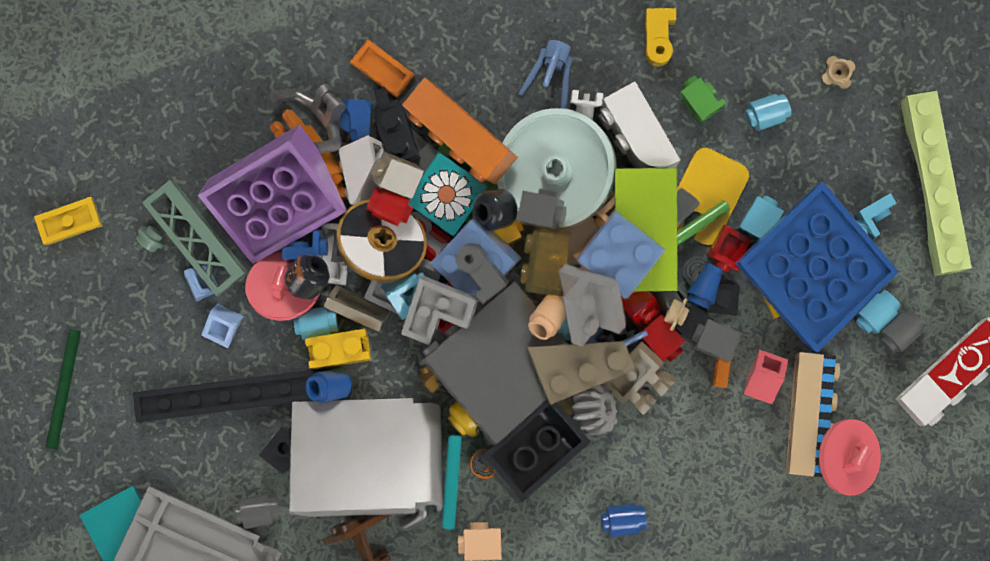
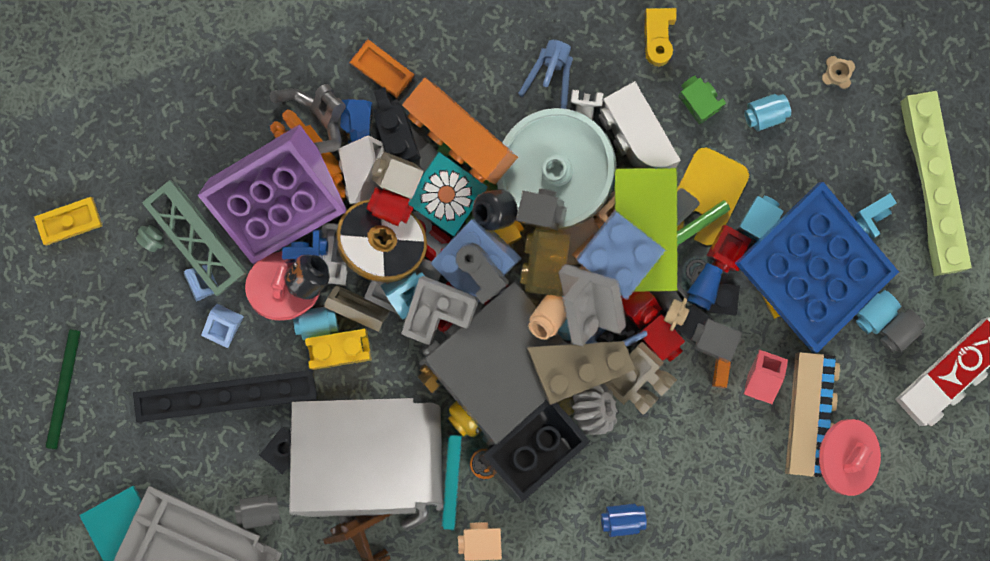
(328, 385): blue brick -> none

